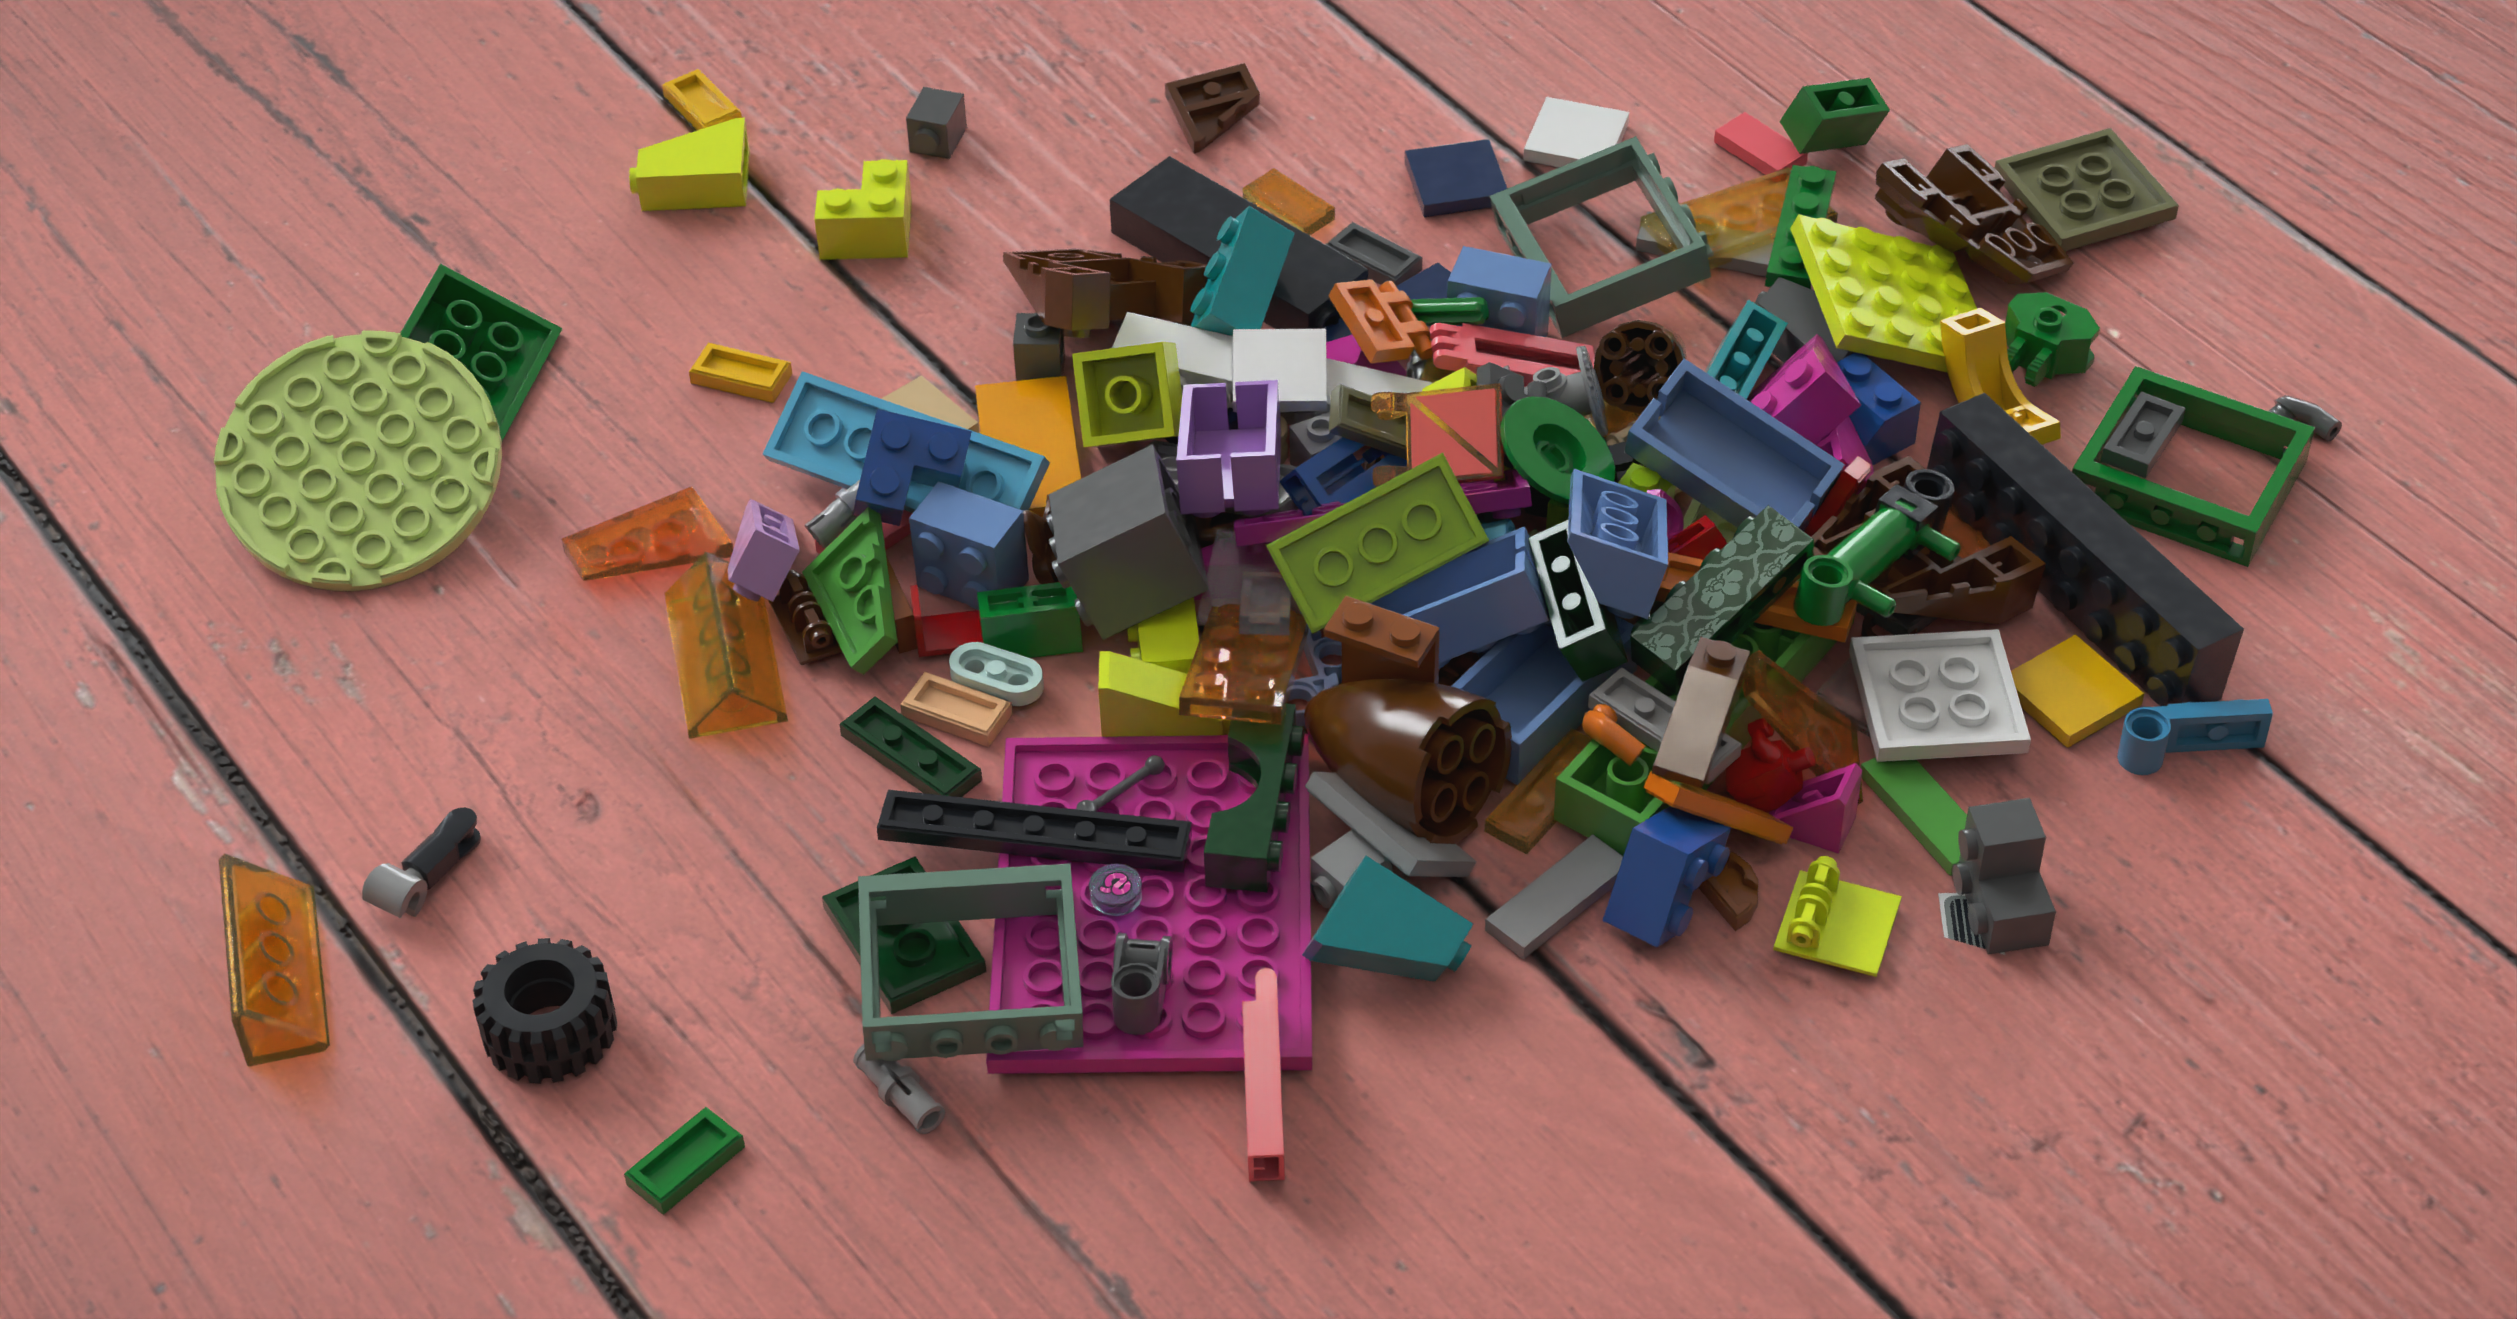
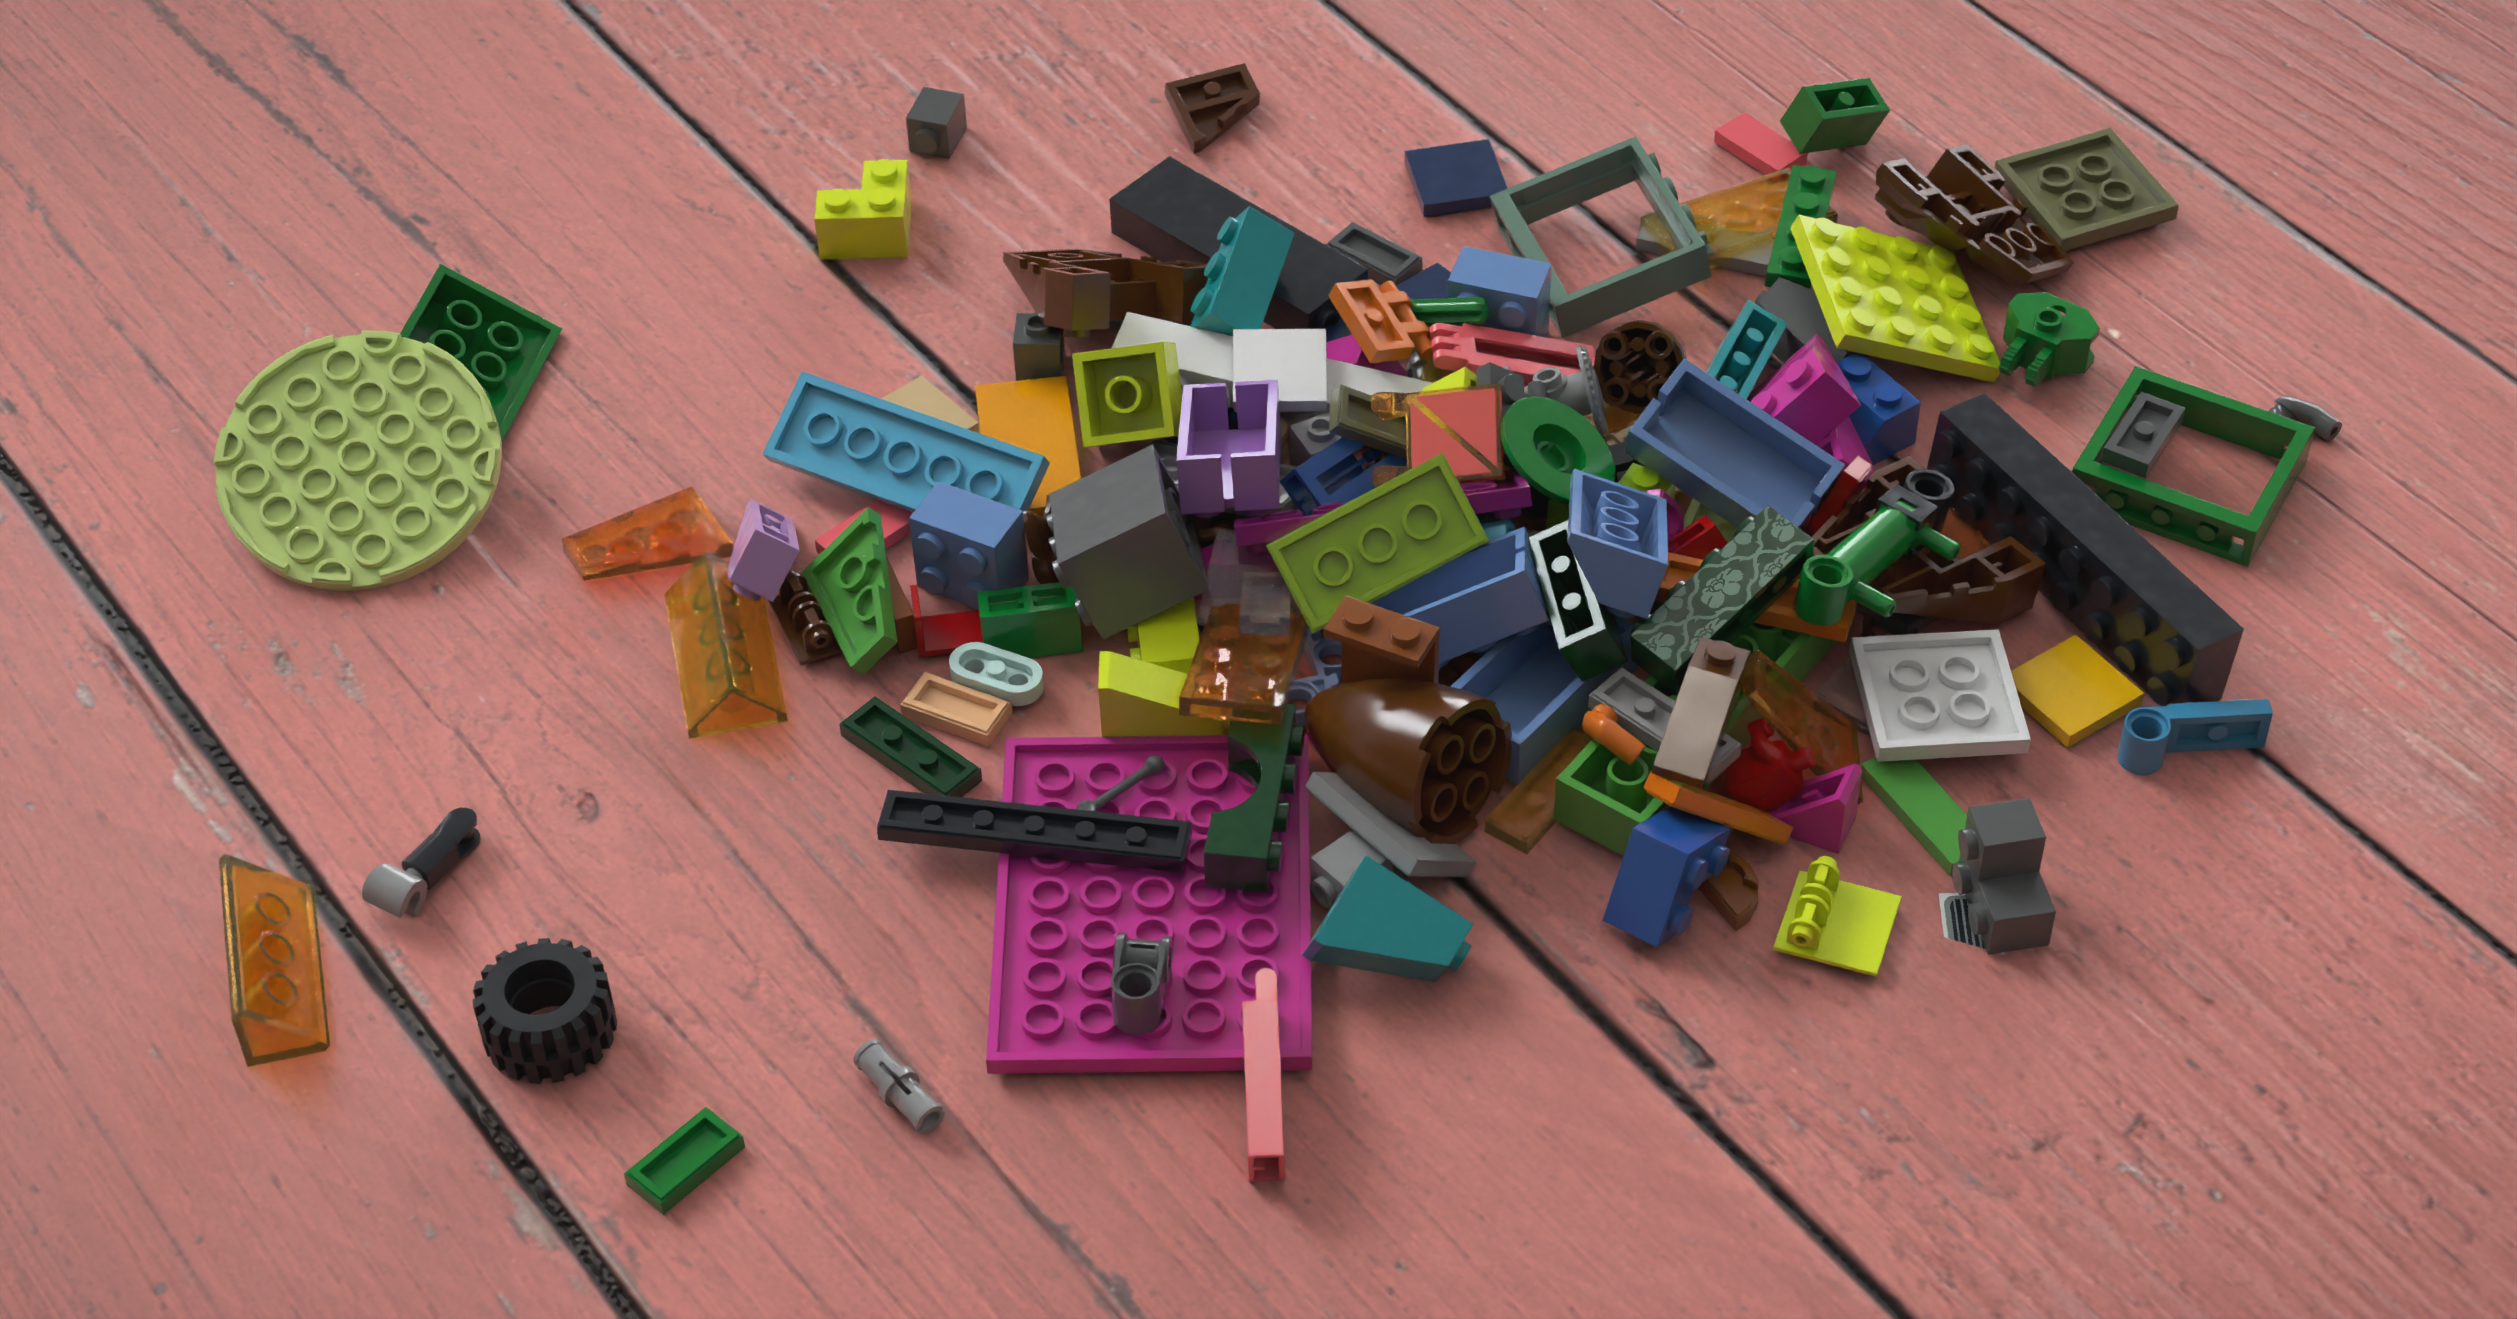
(694, 170): neon yellow slope -> none
(699, 100): yellow tile -> none
(740, 372): yellow tile -> none
(835, 517): light grey pin -> none
(907, 451): blue brick -> none
(913, 957): dark green tile -> none
(960, 897): sand green window -> none
(1115, 889): clear light blue tile -> none
(1289, 201): clear yellow tile -> none
(1555, 897): light grey tile -> none
(1573, 131): white tile -> none
(1980, 364): yellow arch -> none

